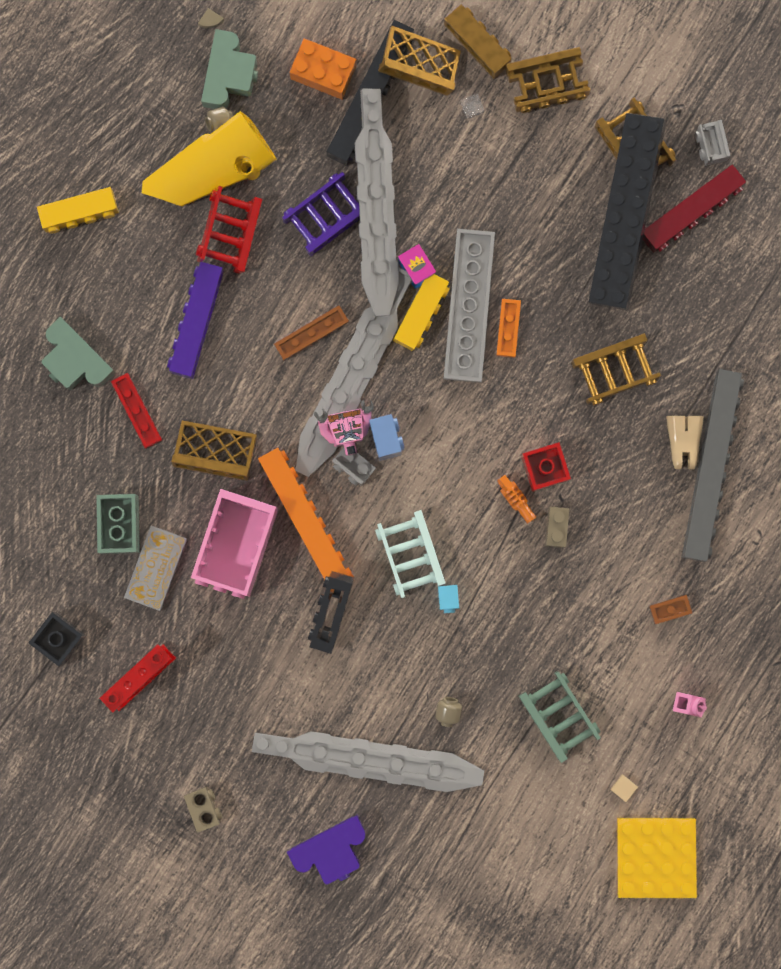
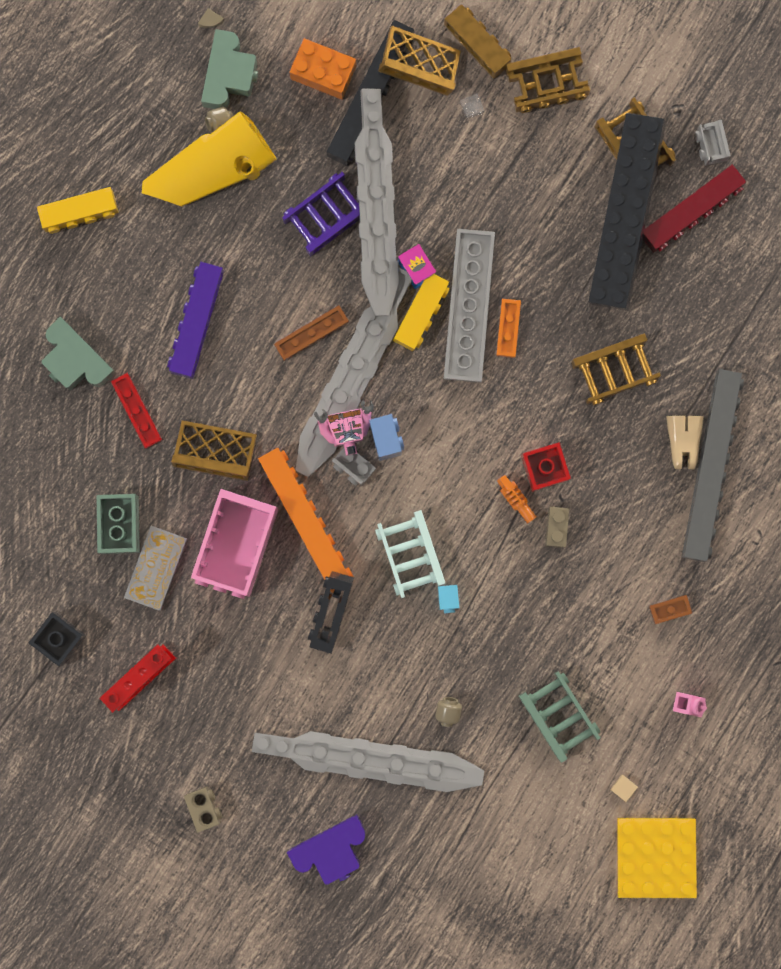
(247, 225): red fence -> none

